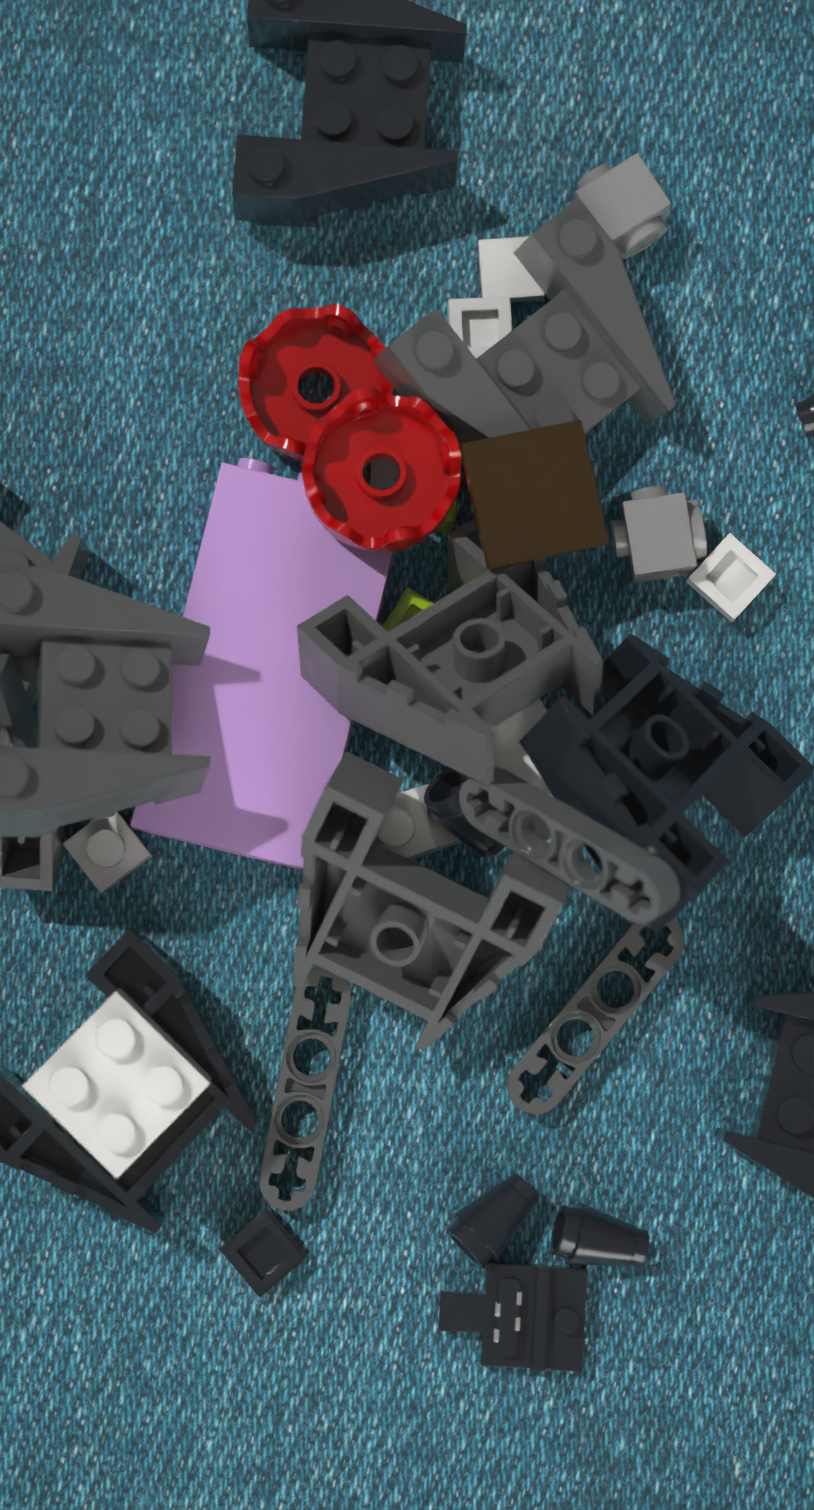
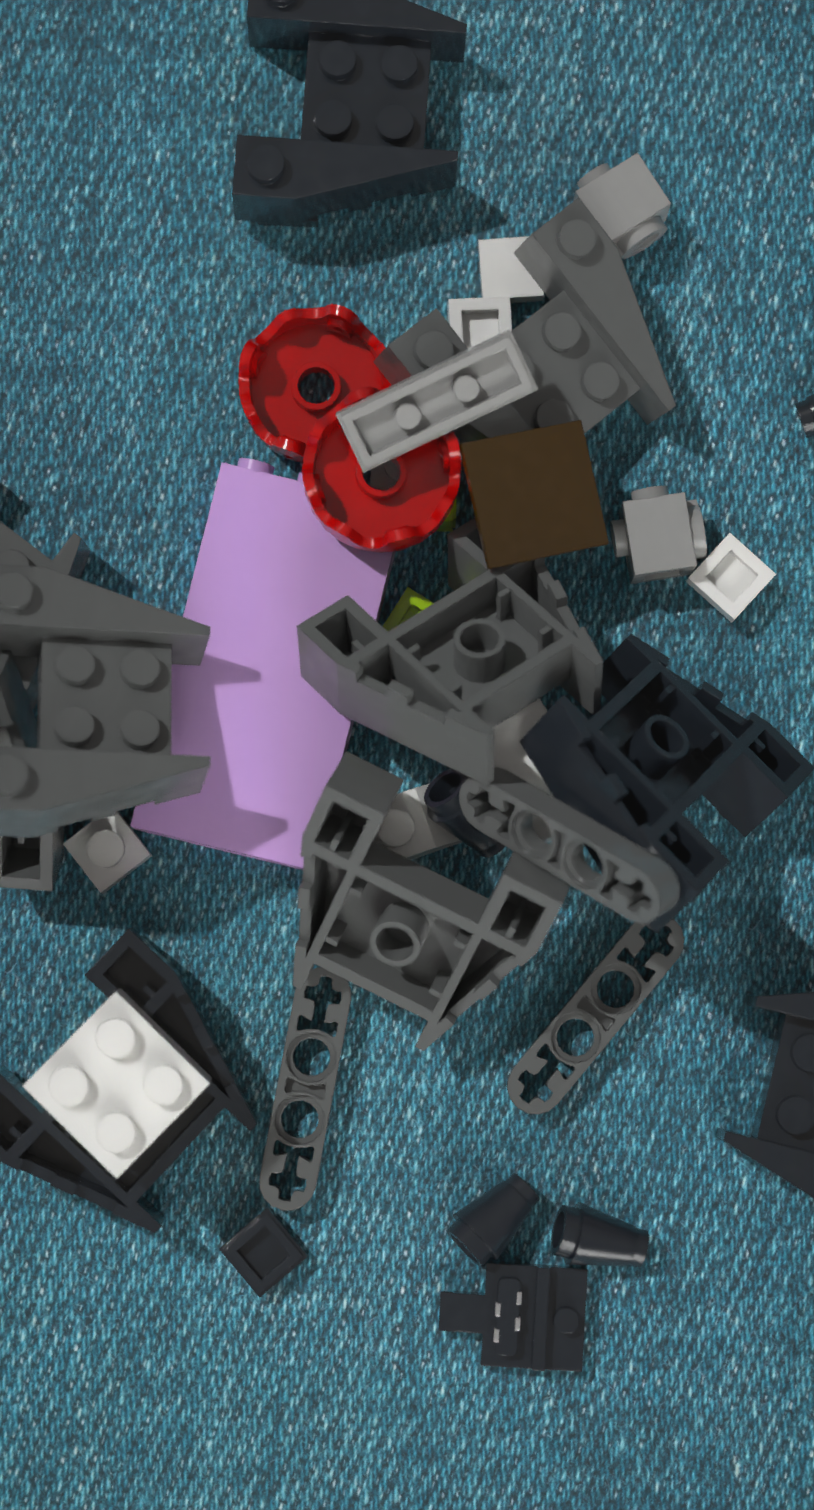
(436, 400): none -> light grey tile

